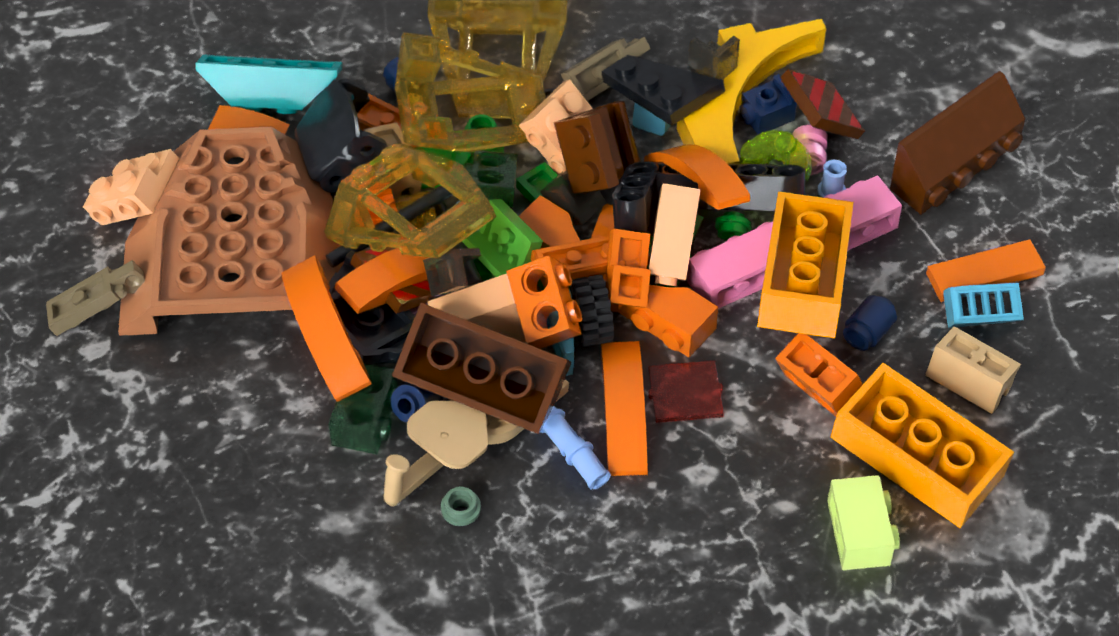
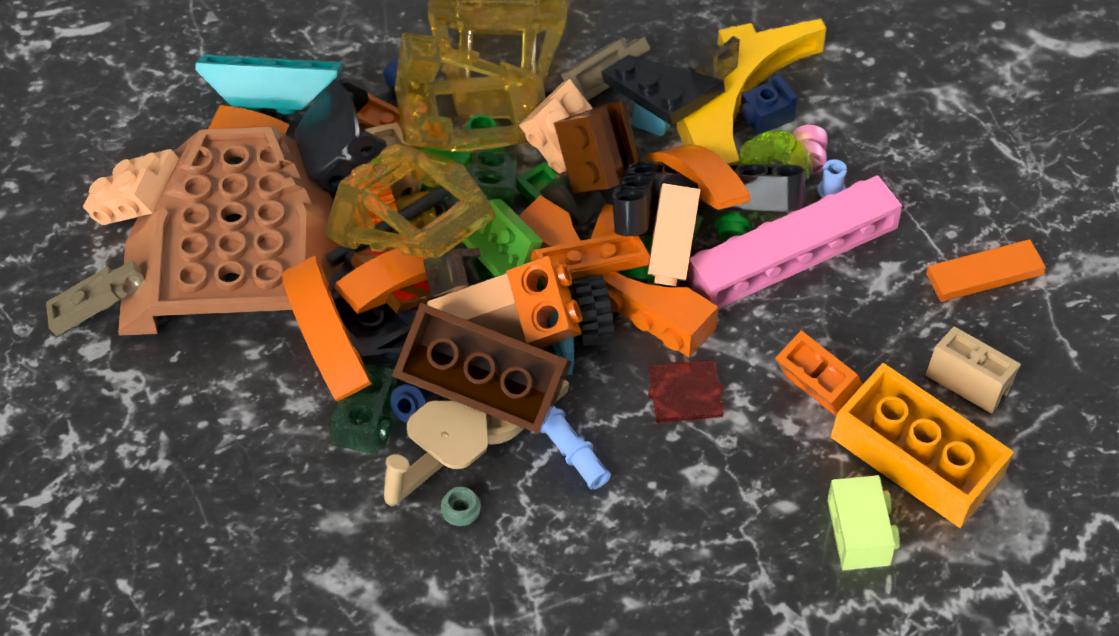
(624, 408): orange slope -> none
(627, 268): orange slope -> none
(805, 265): light orange brick -> none
(822, 104): reddish brown tile -> none
(869, 322): dark blue brick -> none
(954, 308): medium azure slope -> none
(957, 144): reddish brown slope -> none

